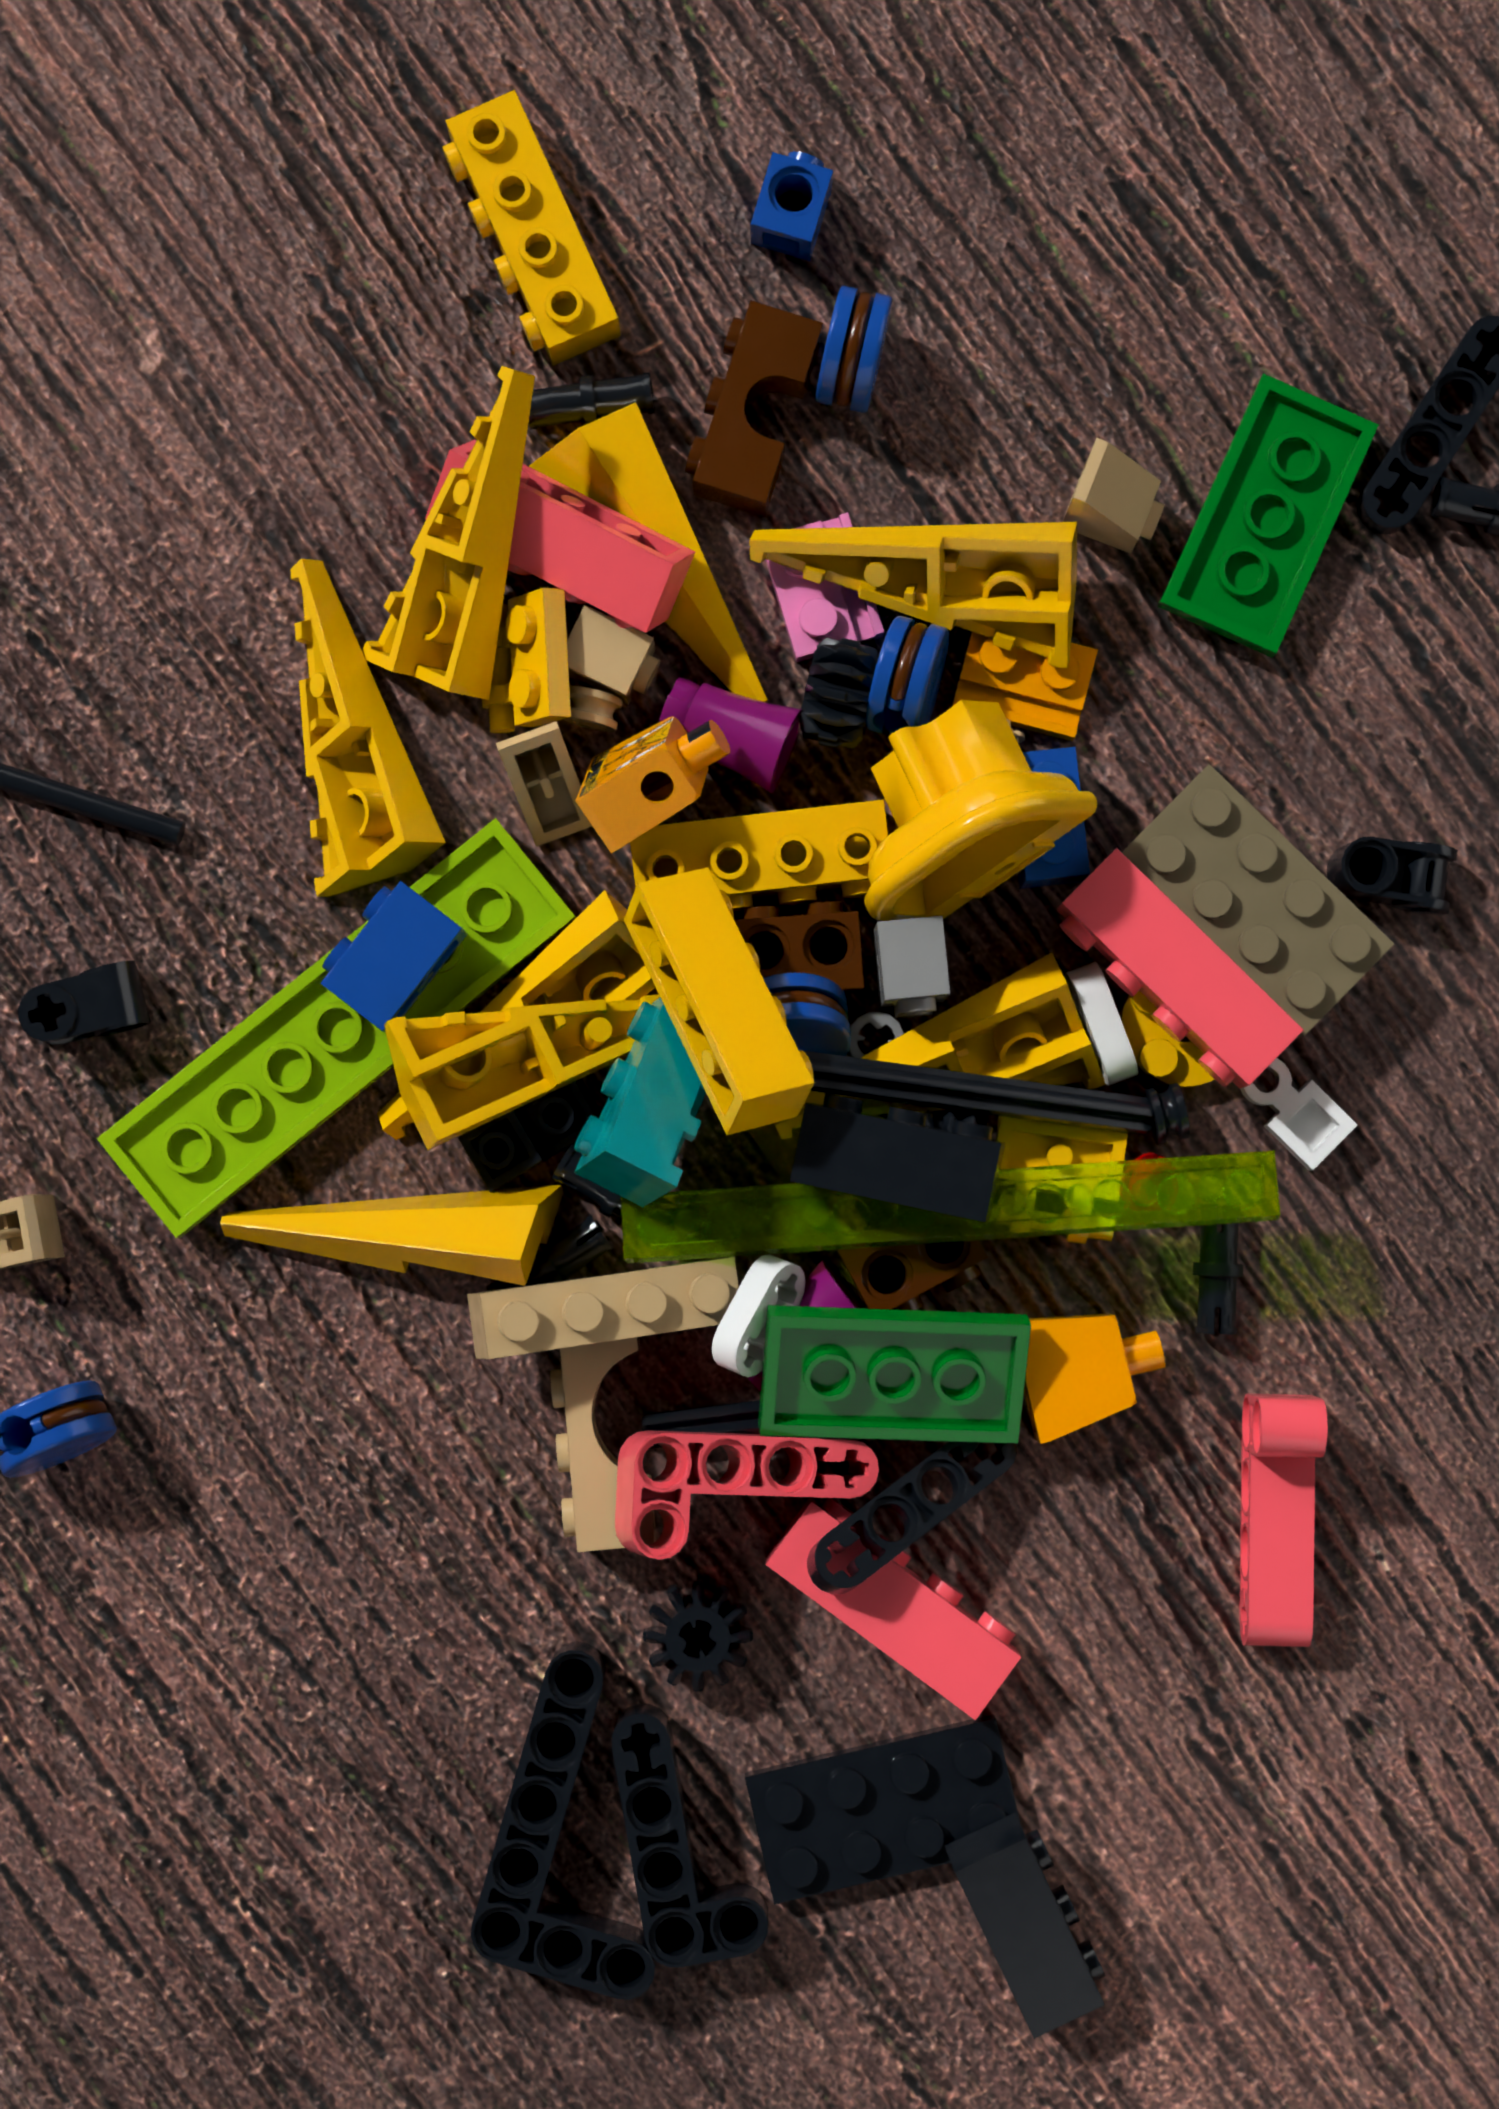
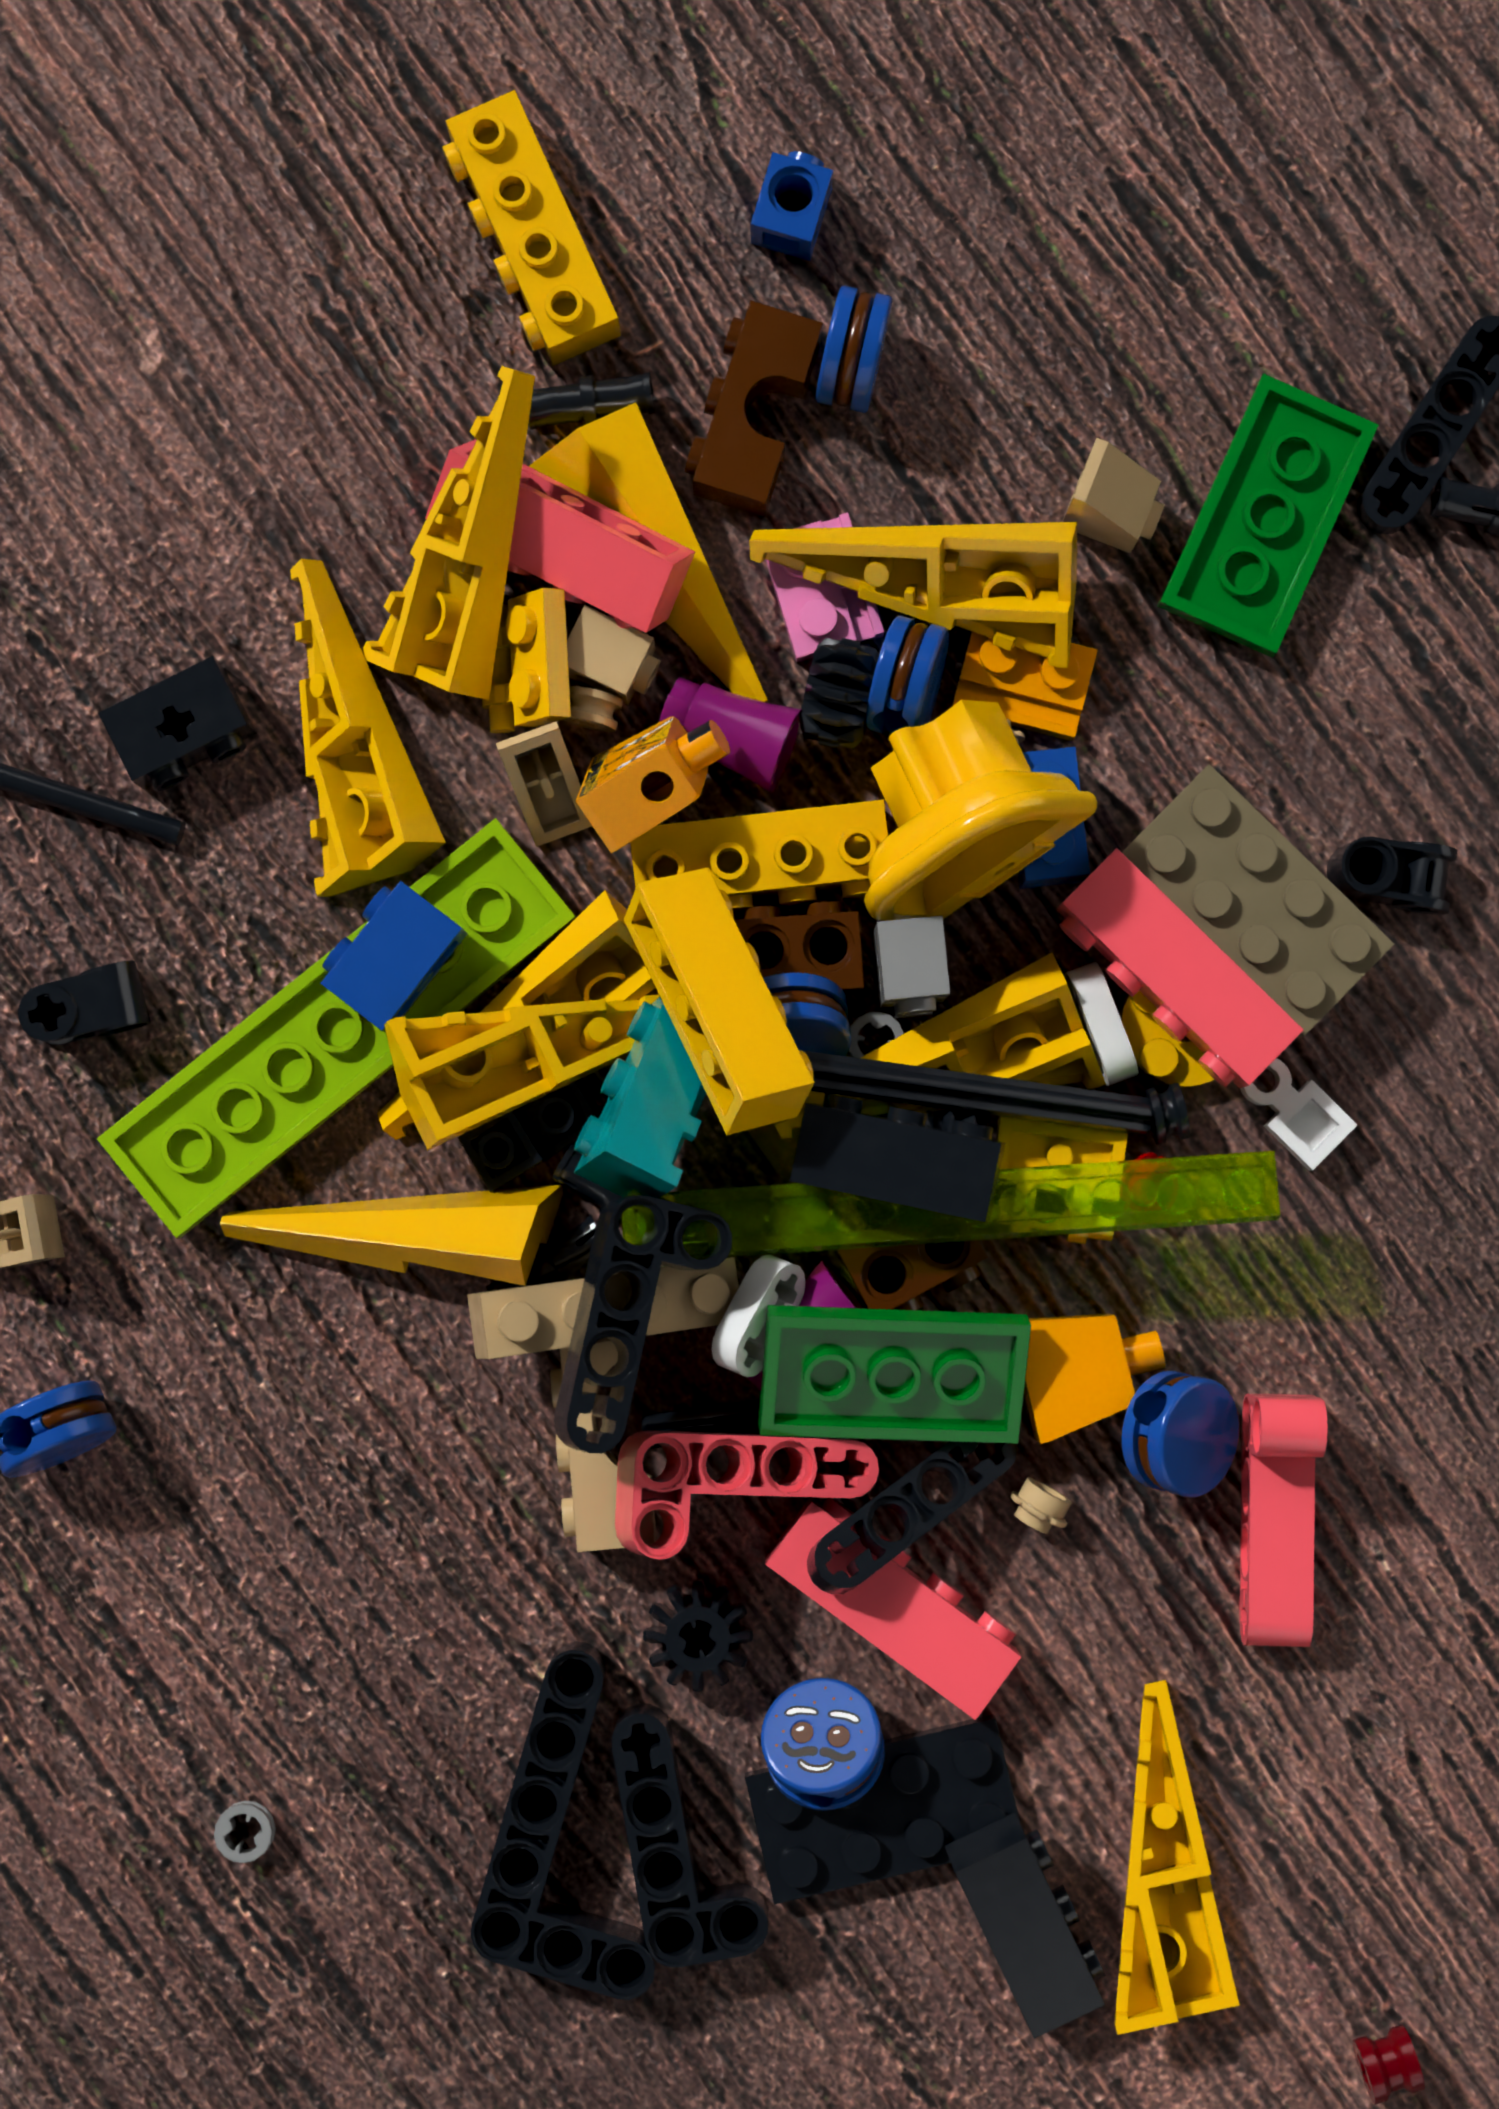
(145, 724): none -> black brick
(227, 1823): none -> light grey bush
(627, 1326): none -> black beam
(823, 1743): none -> blue head
(1040, 1506): none -> tan plate
(1171, 1931): none -> yellow wedge
(1180, 1433): none -> blue head
(1217, 1278): black pin -> none
(1388, 2064): none -> dark red wheel

